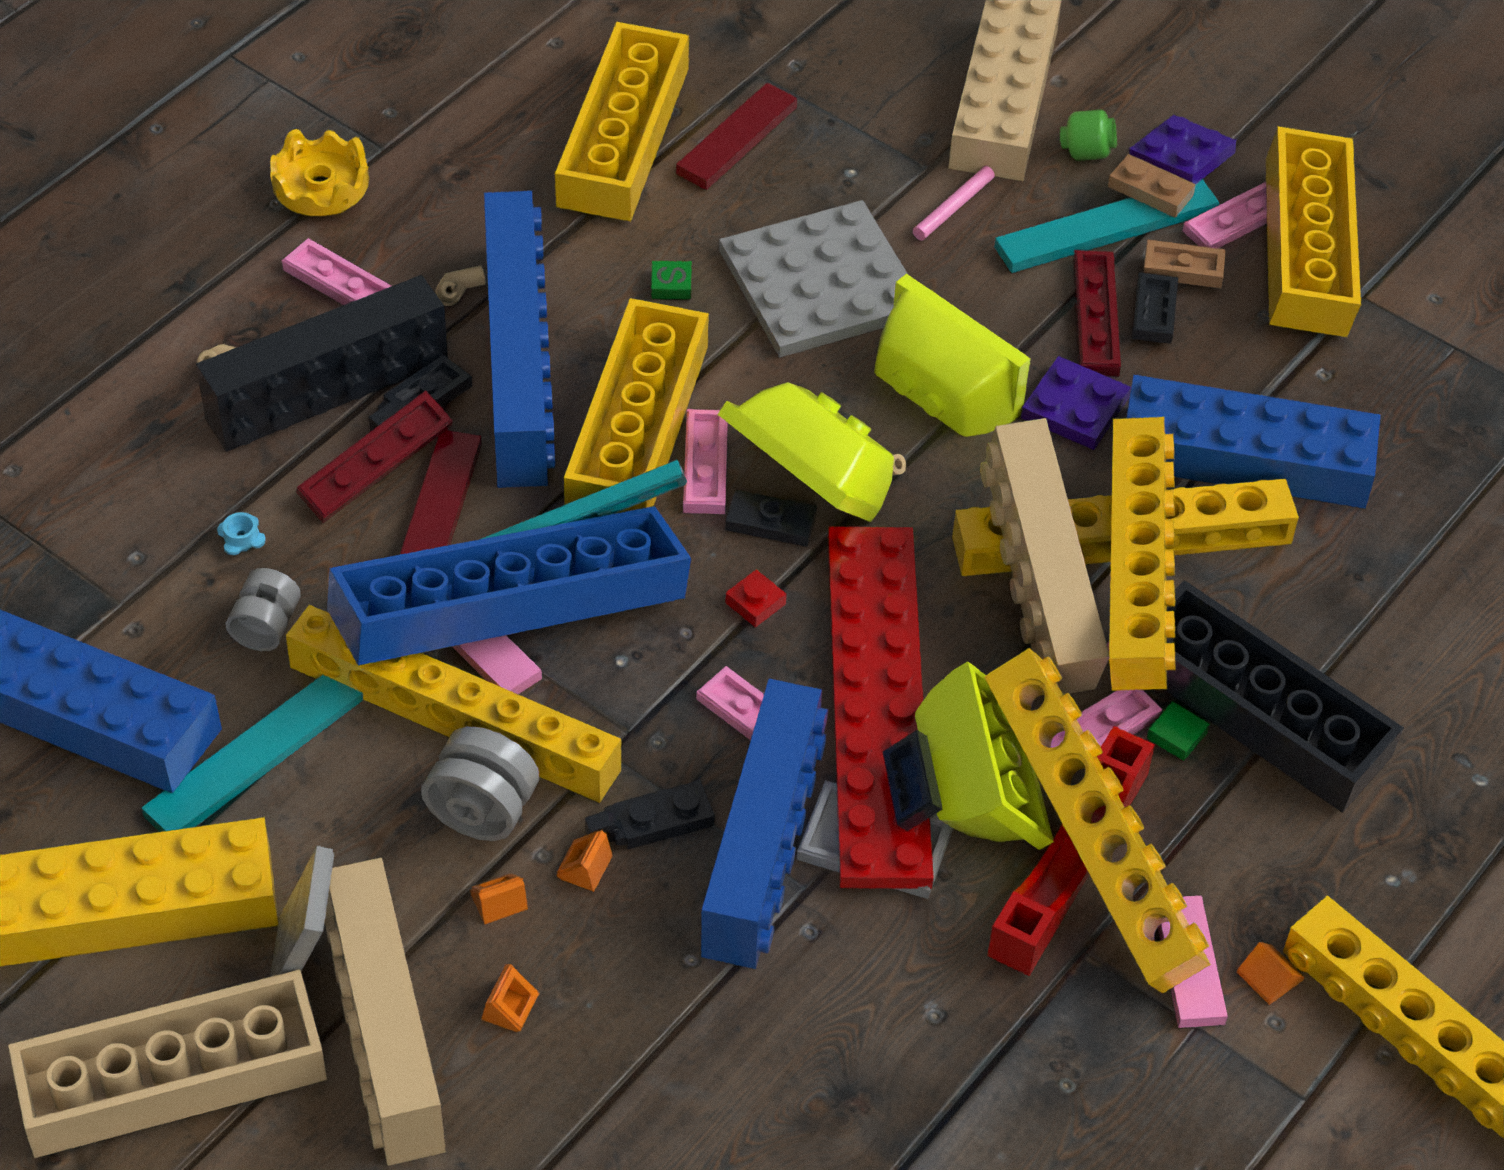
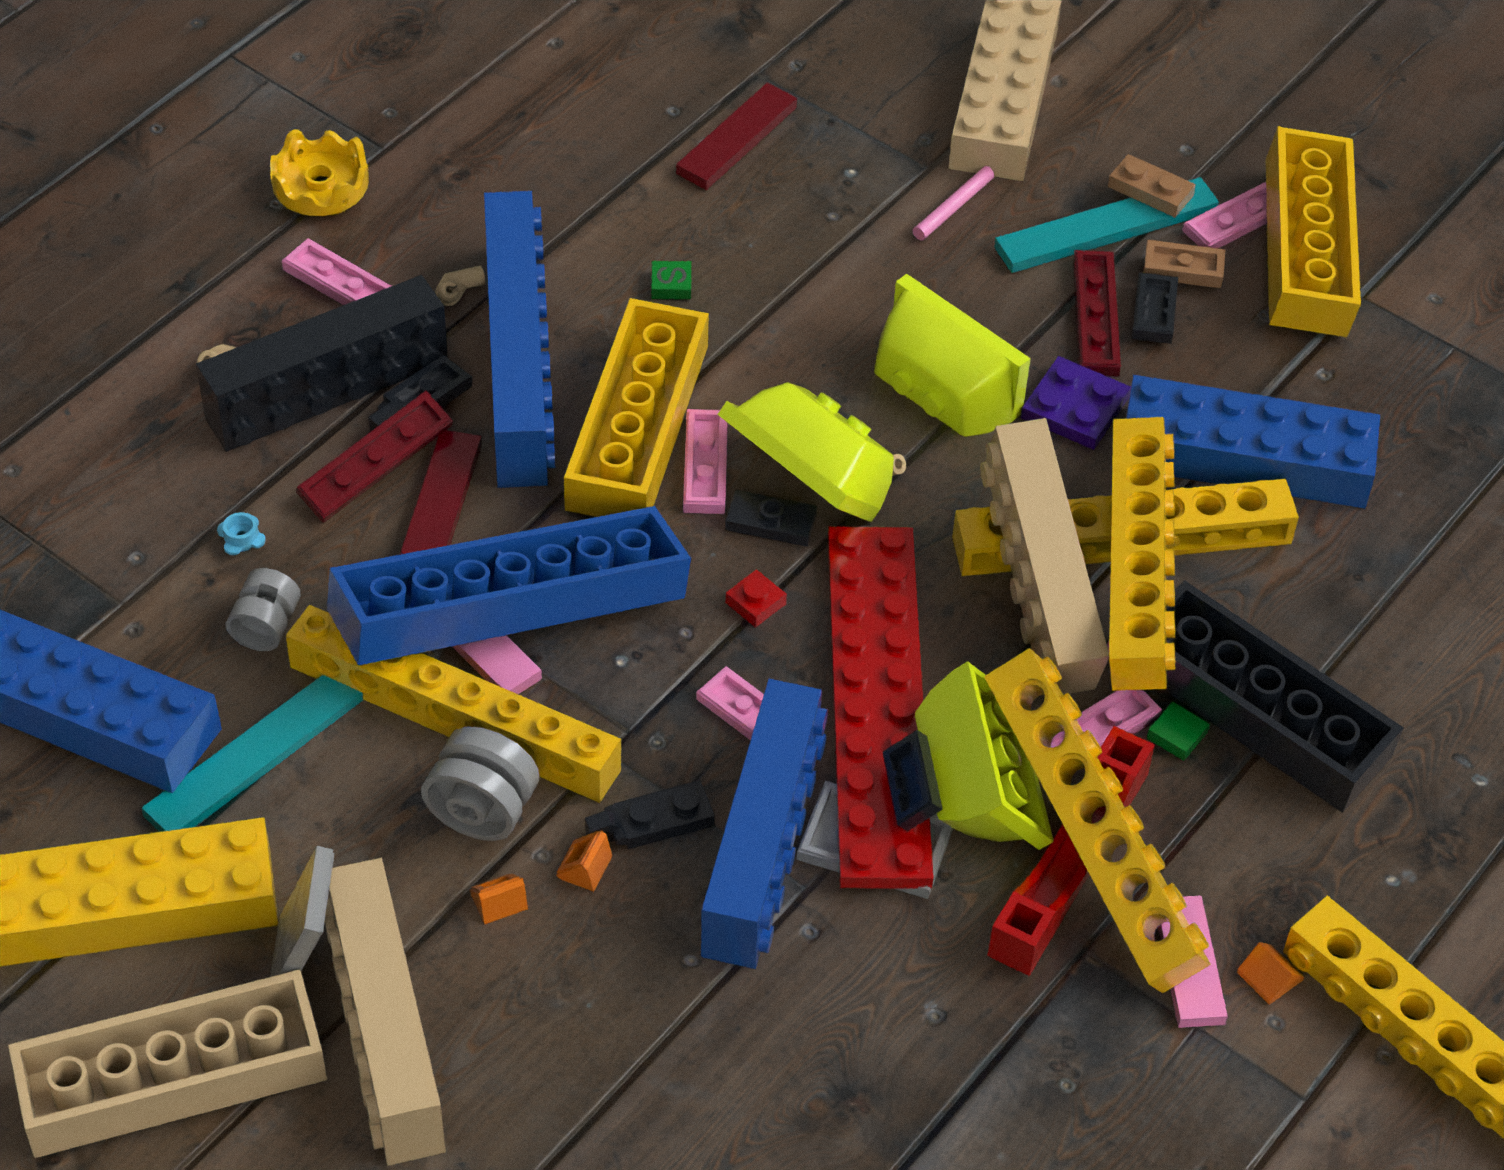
(510, 1000): orange slope -> none
(609, 500): teal tile -> none
(622, 121): yellow brick -> none
(816, 276): light grey plate -> none
(1089, 135): bright green head -> none
(1184, 149): dark purple plate -> none

